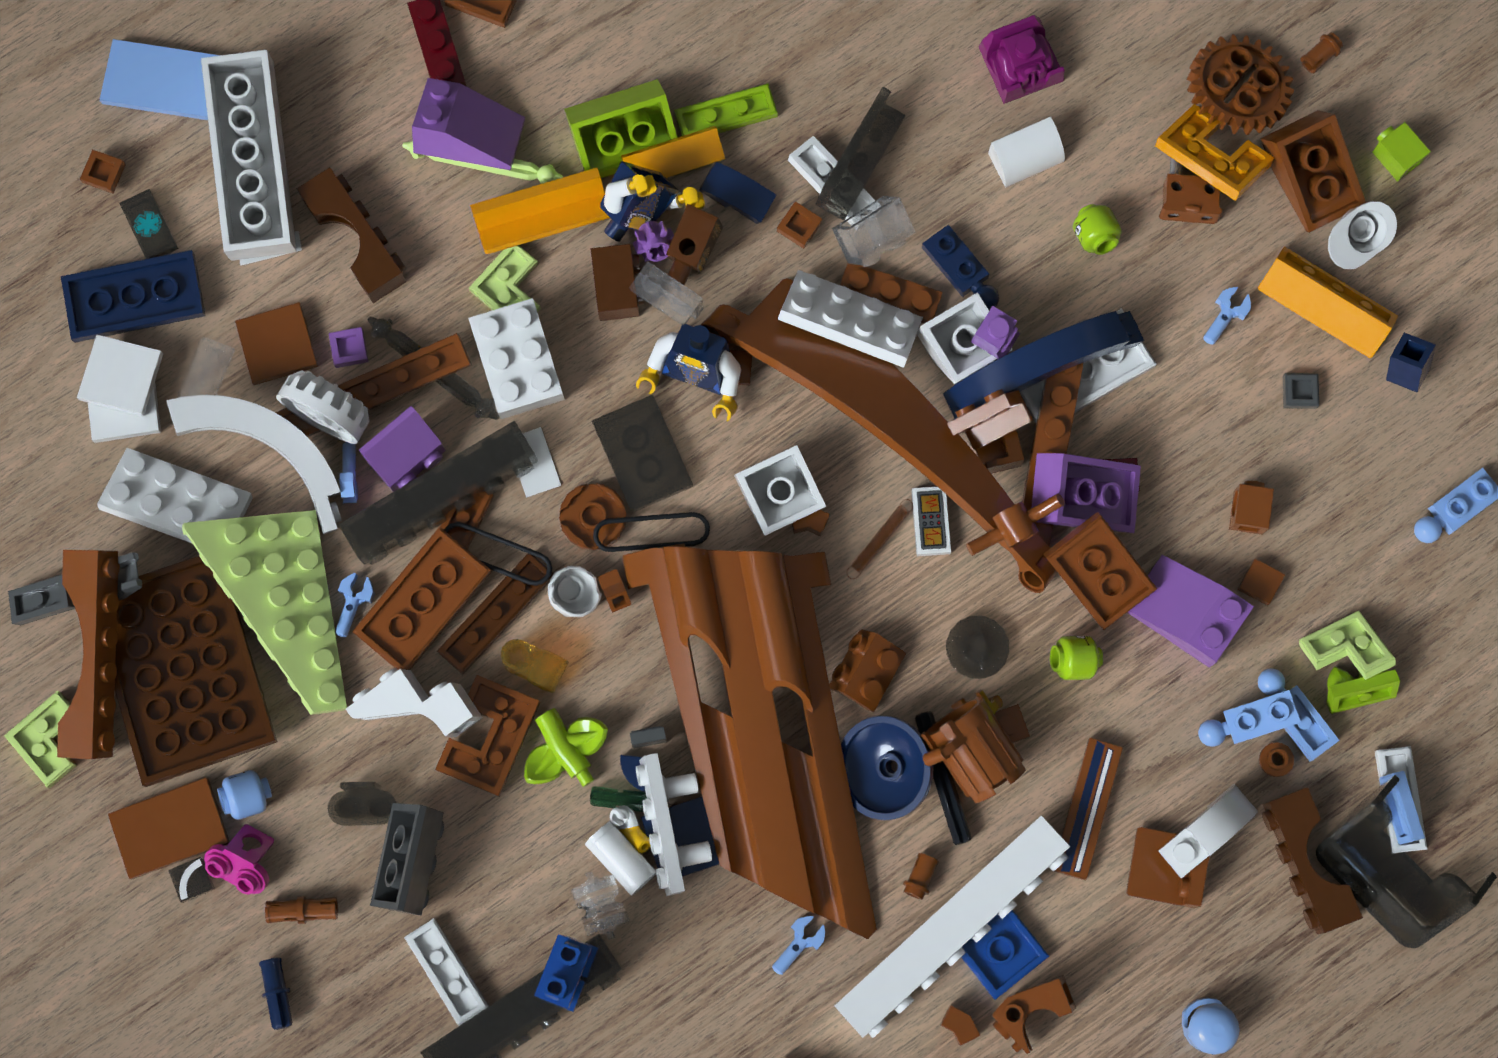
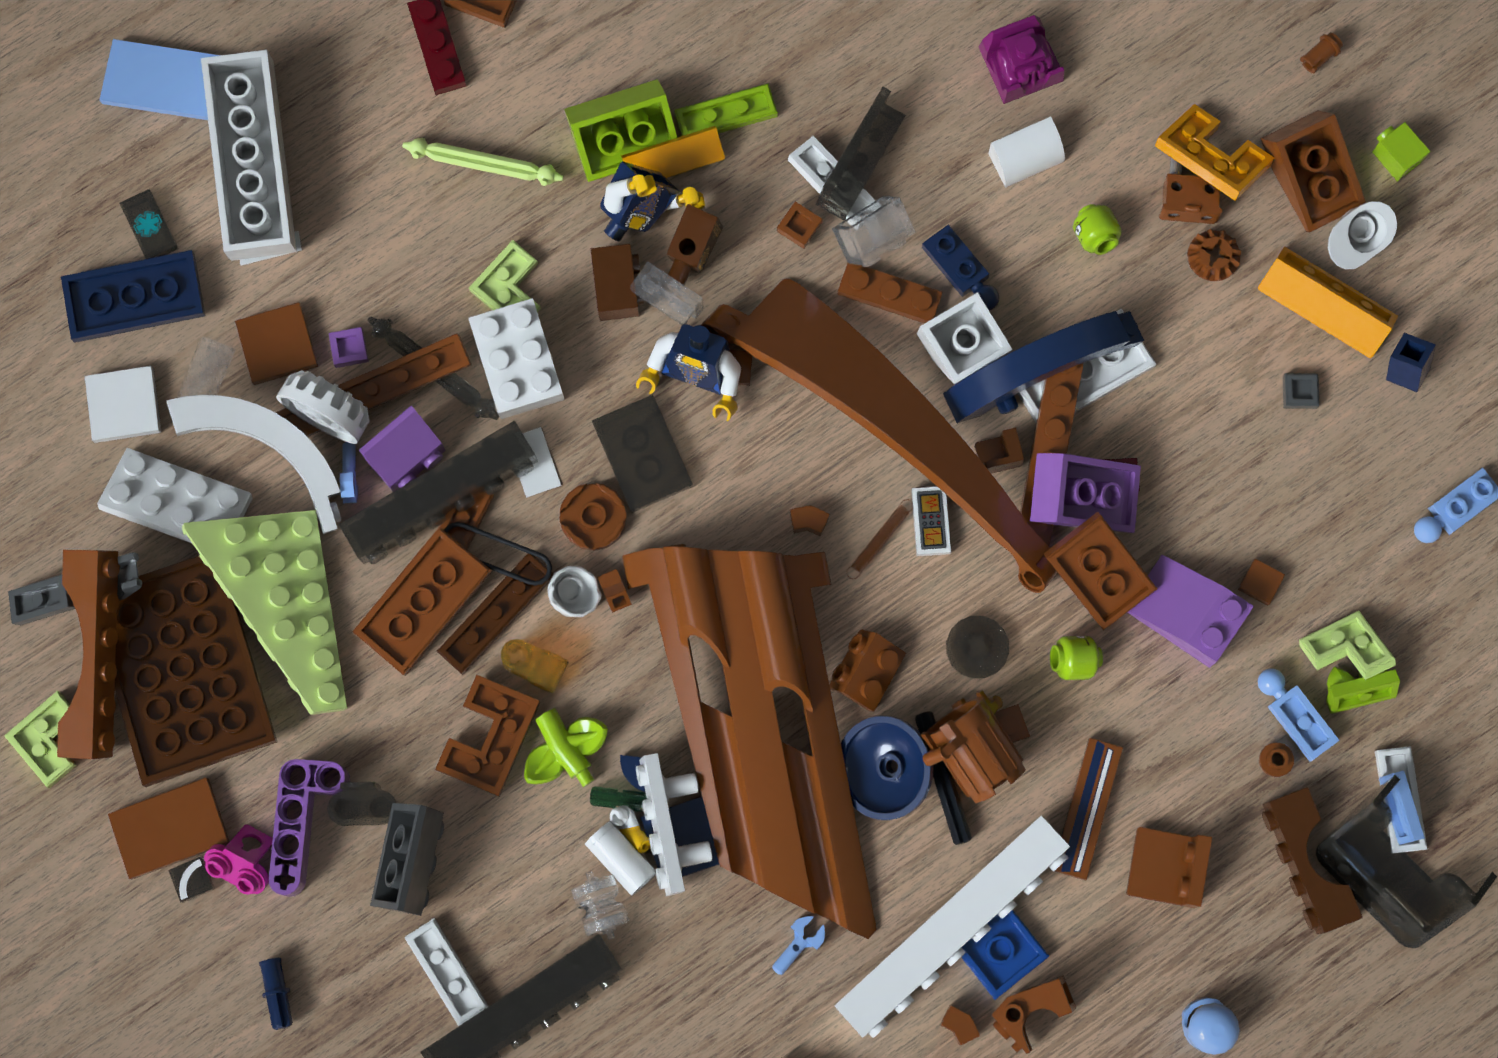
(102, 171): dark orange plate -> none
(120, 375): white tile -> none
(244, 794): light blue head -> none
(301, 826): none -> medium lavender beam
(301, 910): dark orange pin -> none
(330, 203): reddish brown arch -> none
(352, 603): light blue bar -> none
(403, 695): white arch -> none
(465, 126): medium lavender slope -> none
(540, 211): light orange panel -> none
(562, 973): blue hips -> none
(646, 518): black piece -> none
(648, 737): dark grey tile -> none
(653, 241): medium lavender gear -> none
(737, 191): dark blue slope -> none
(780, 490): white slope -> none
(850, 318): white plate -> none
(920, 876): dark orange pin -> none
(993, 420): bracket -> none
(996, 333): medium lavender window -> none
(1015, 524): dark orange piece -> none
(1199, 258): none -> dark orange gear
(1208, 831): white arch -> none
(1226, 314): light blue bar -> none
(1251, 508): dark orange brick -> none
(1251, 720): light blue plate -> none
(1263, 102): dark orange gear -> none

